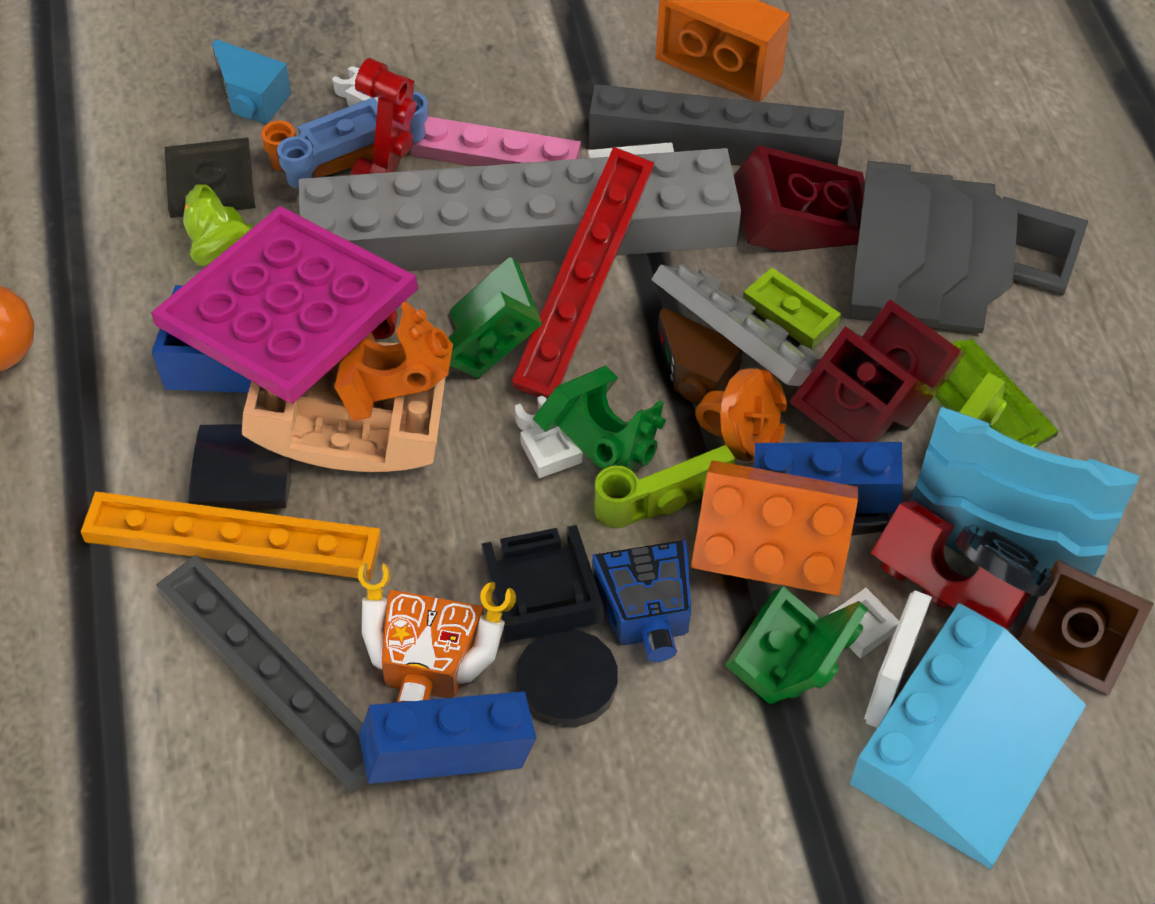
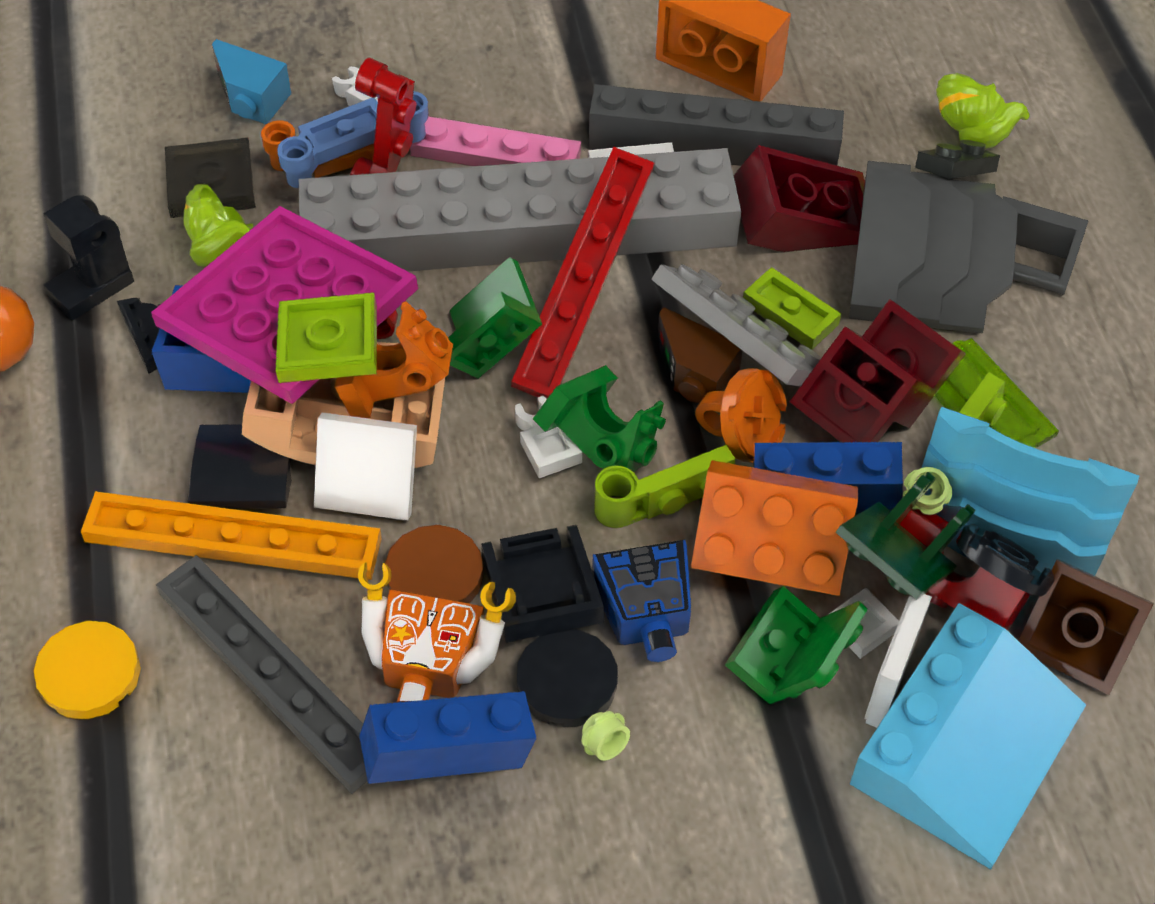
(87, 669): none -> yellow tile
(96, 256): none -> black piece
(141, 328): none -> black tile
(326, 337): none -> lime tile
(365, 466): none -> white tile
(436, 564): none -> dark orange tile
(605, 735): none -> yellowish green plate
(906, 561): none -> dark green plate
(940, 490): none -> yellowish green plate
(958, 161): none -> pearl dark grey plate
(977, 110): none -> lime hair

